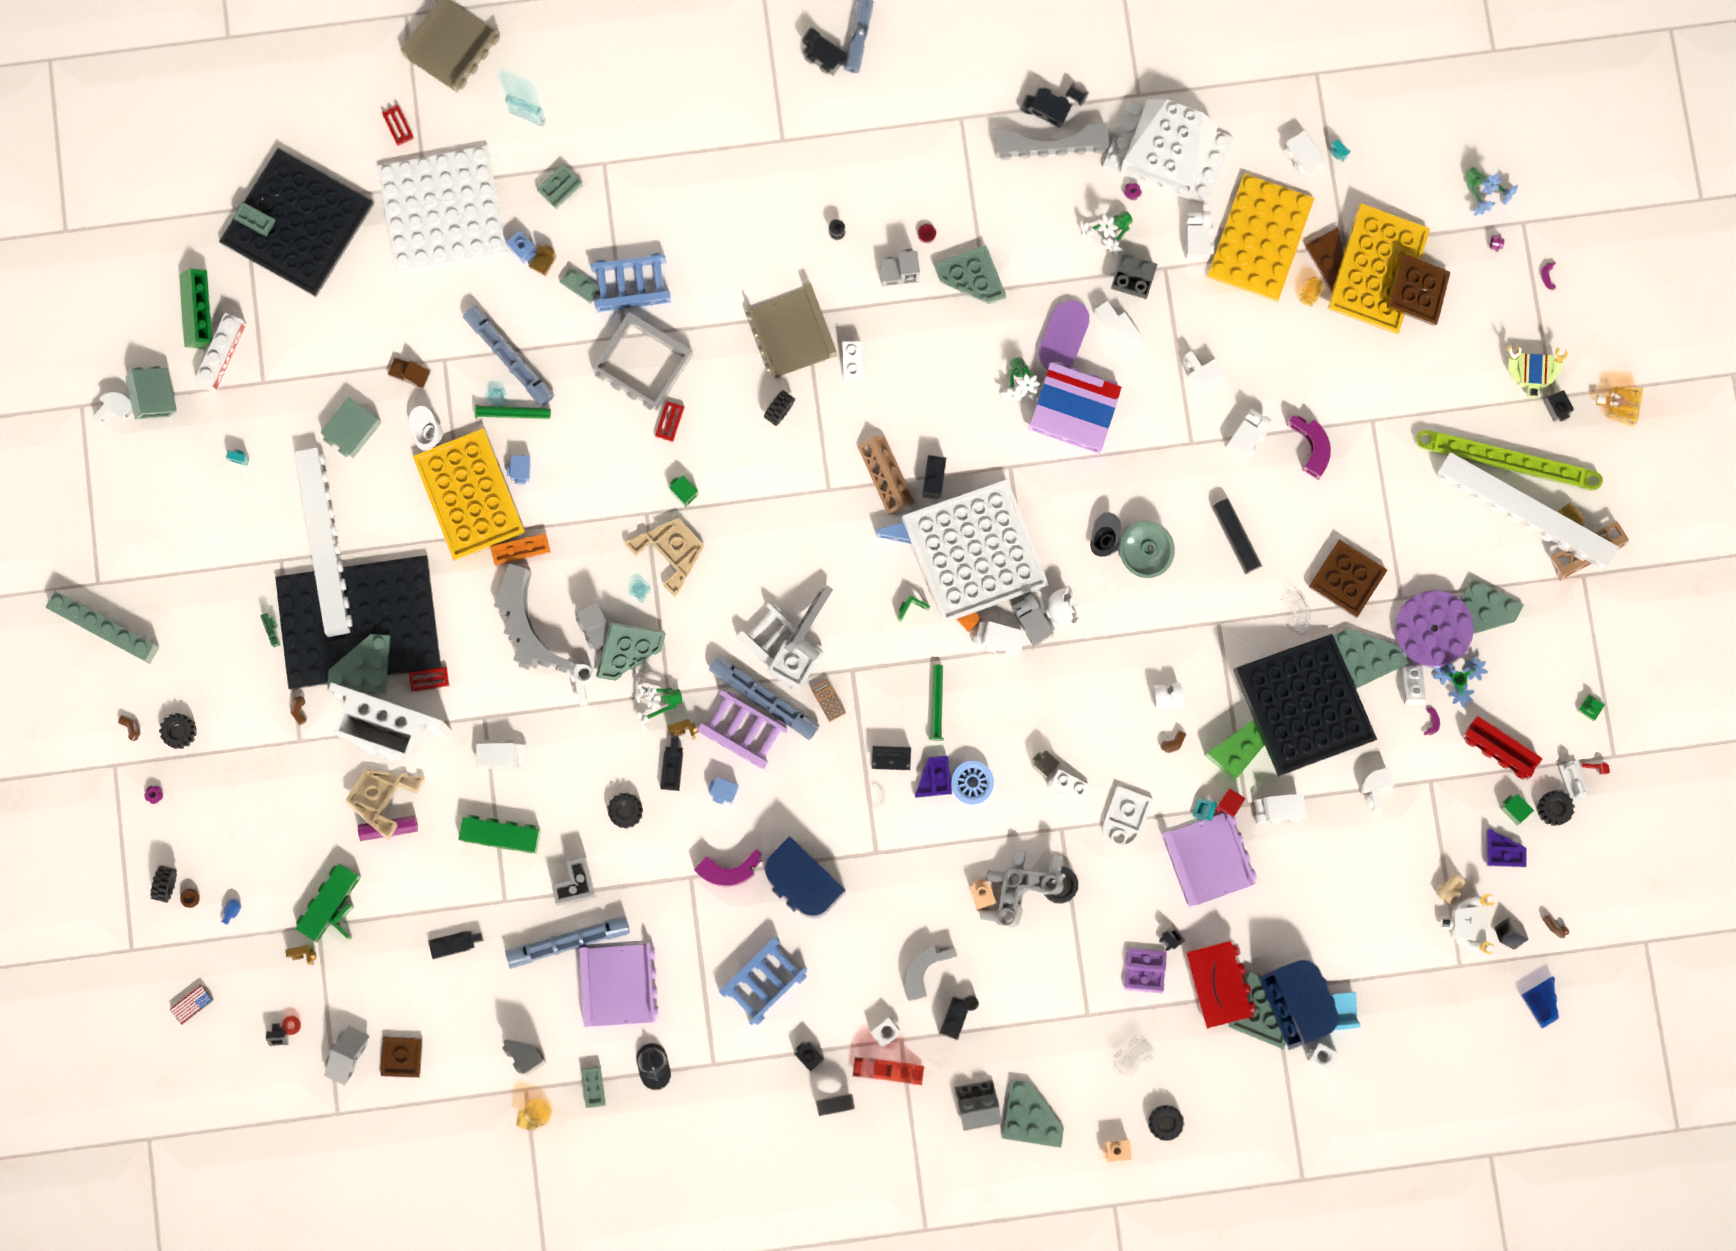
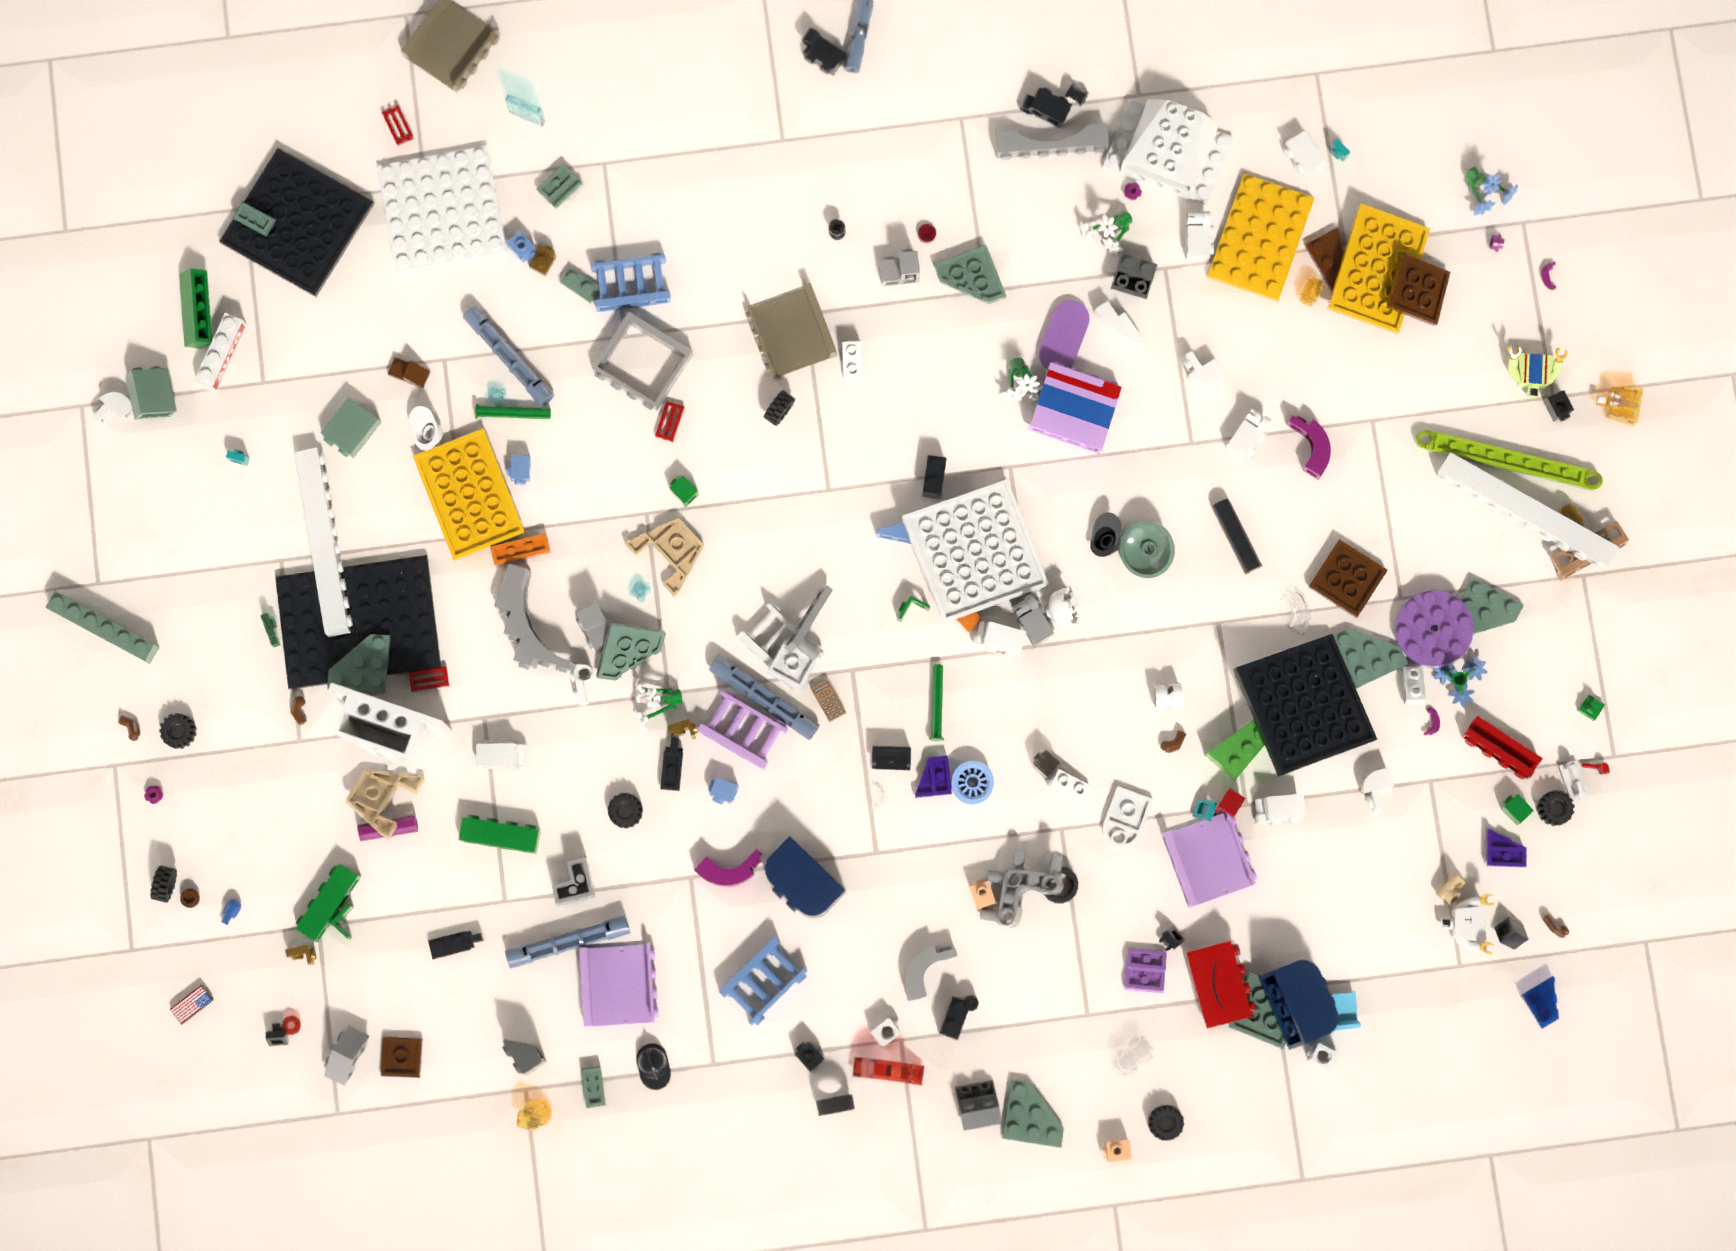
(888, 471): medium nougat fence -> none

